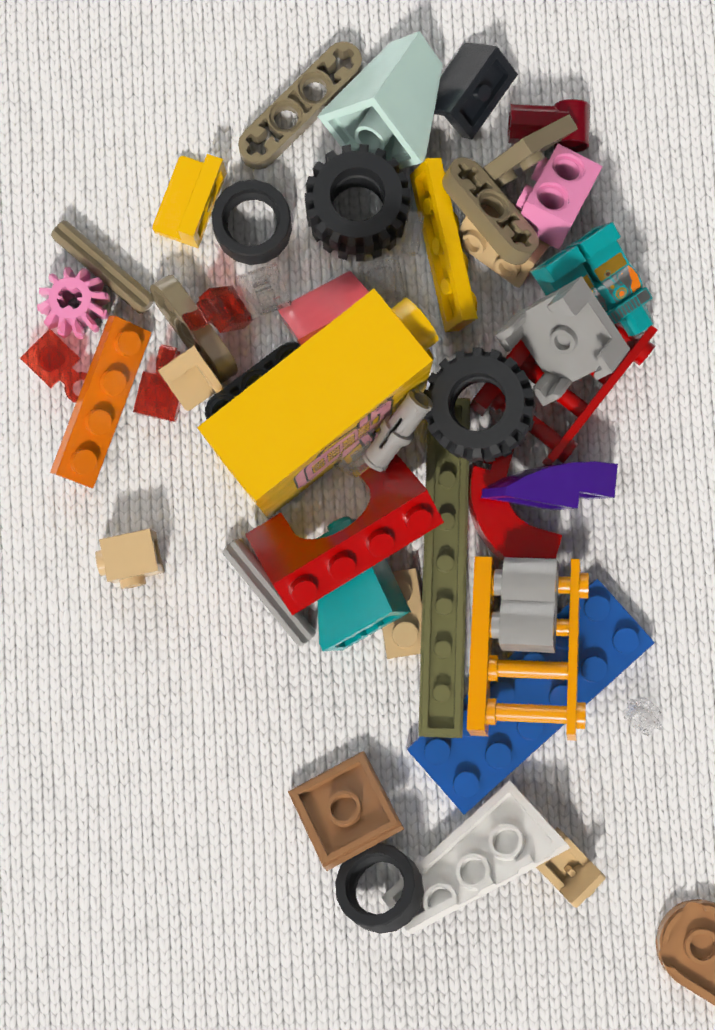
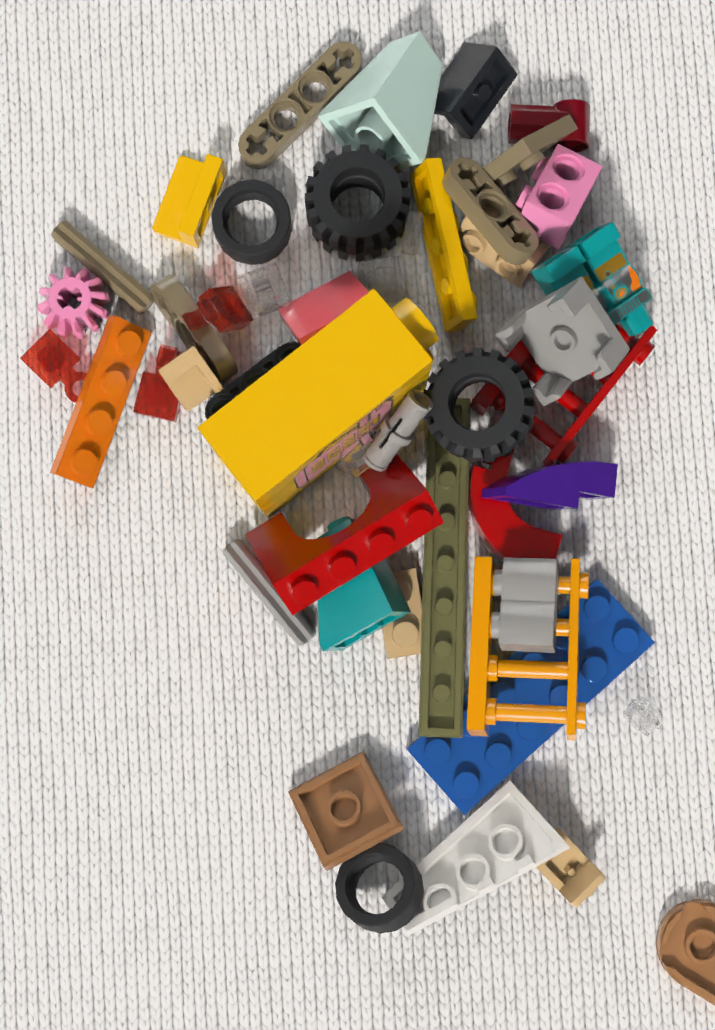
(129, 558): tan brick -> none

